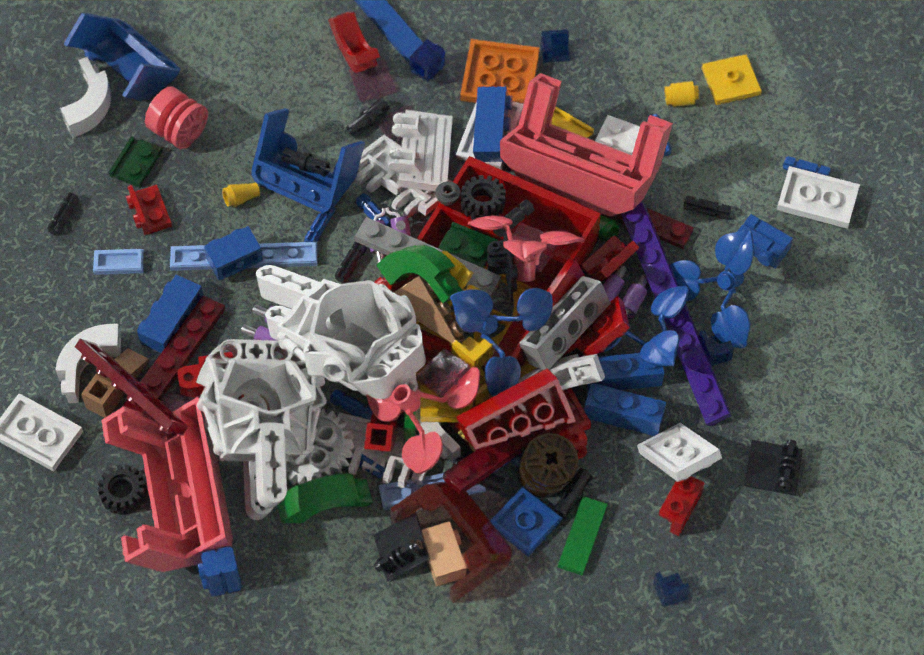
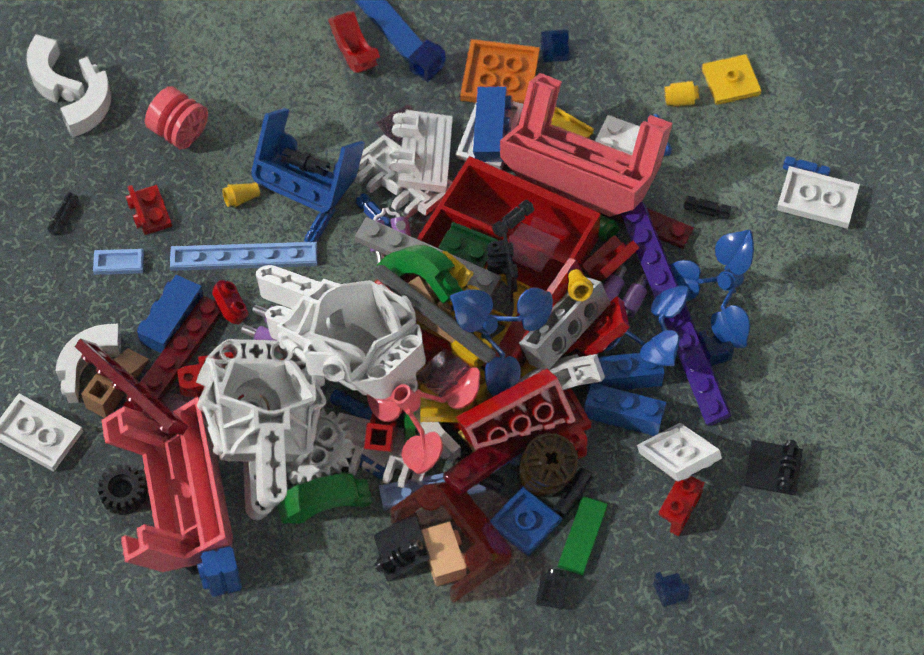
(40, 61): none -> white arch
(125, 52): blue windscreen -> none
(135, 162): dark green plate -> none
(230, 301): none -> red plate
(233, 253): blue brick -> none
(350, 262): black axle -> none
(368, 117): black pin -> none
(373, 82): clear pink piece -> none
(434, 314): none -> dark grey axle
(448, 198): dark grey plate -> none
(483, 187): black tyre -> none
(524, 250): coral plant -> none
(552, 588): none -> black bracket
(579, 286): none -> yellow cone
(769, 242): blue brick -> none

